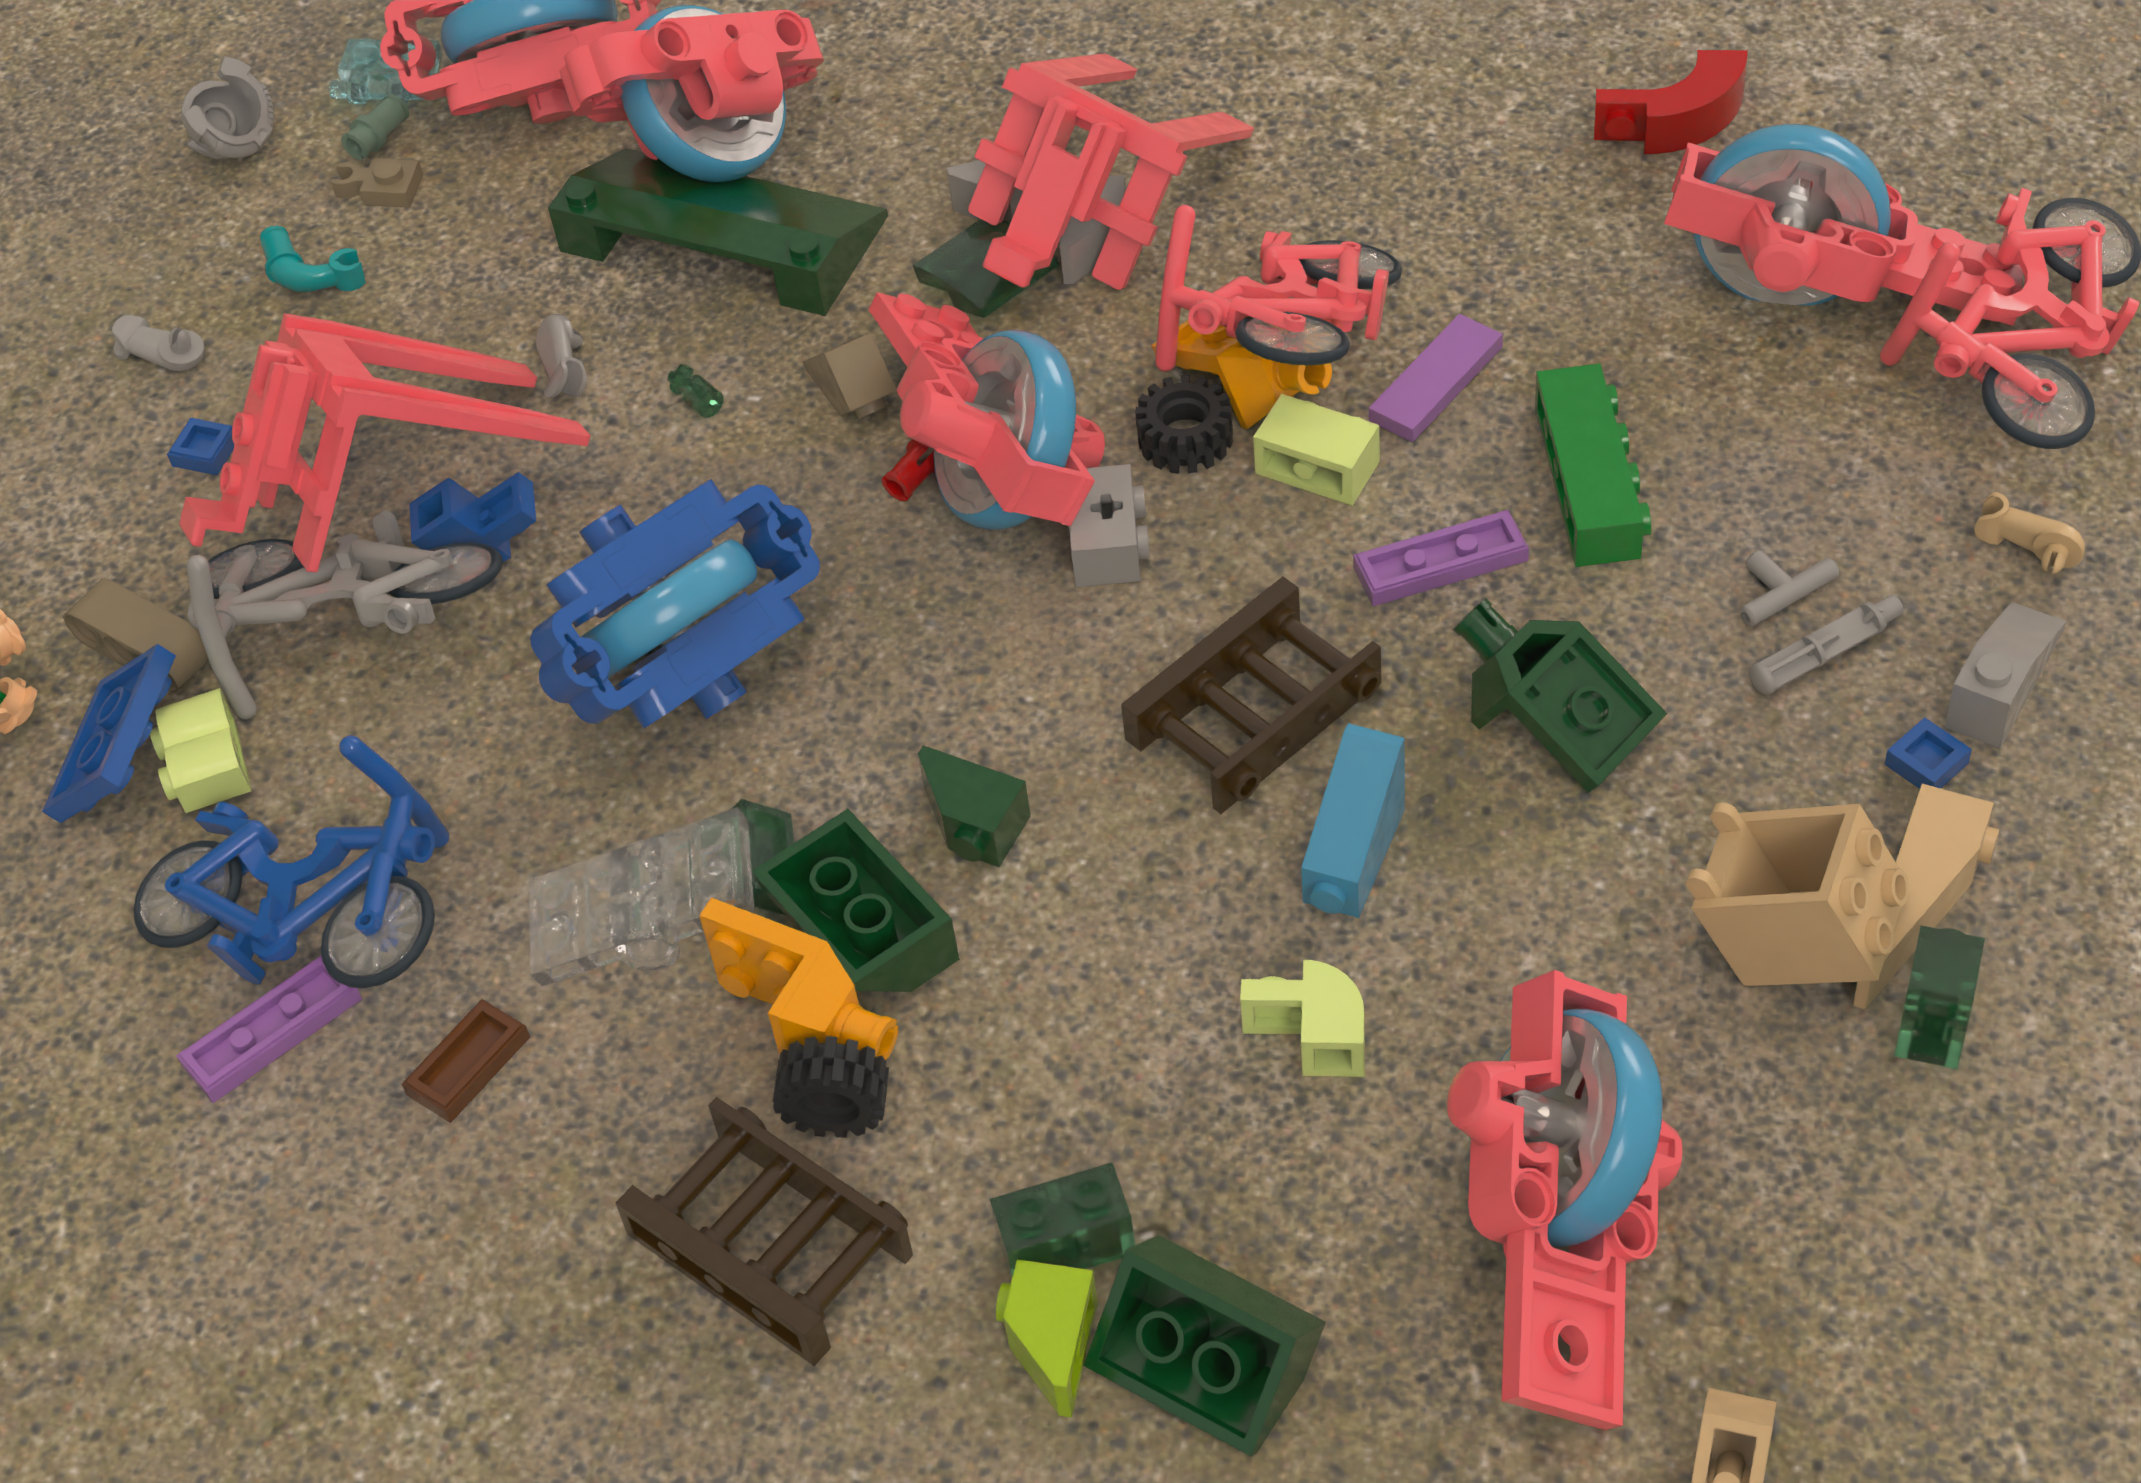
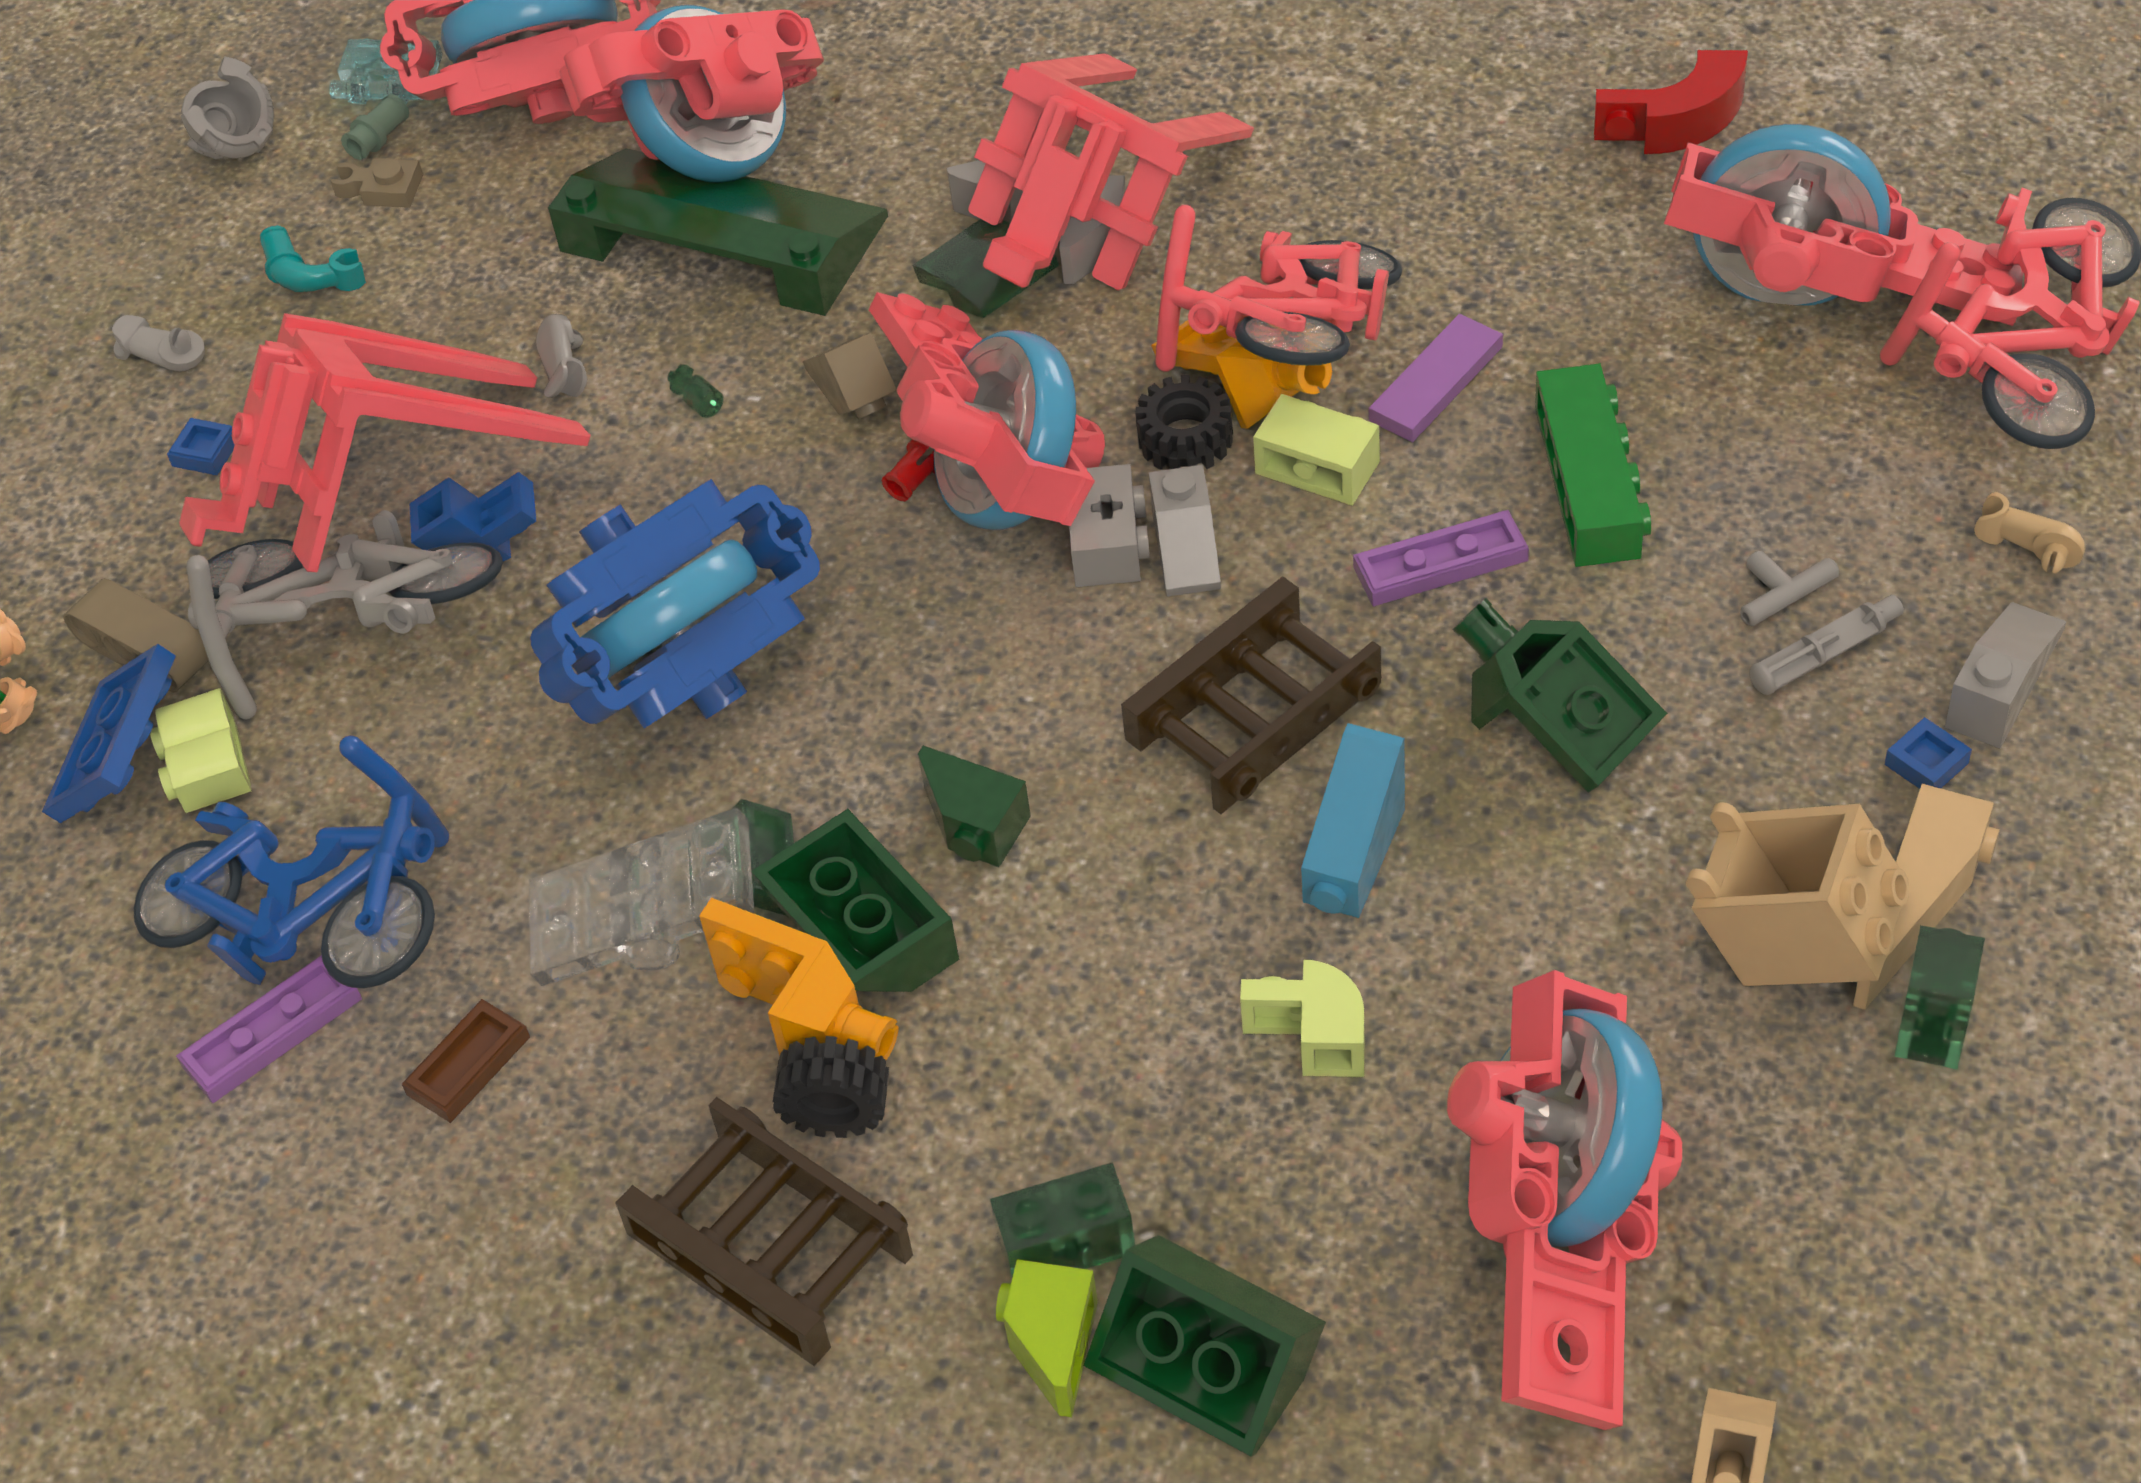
(1184, 530): none -> light grey slope

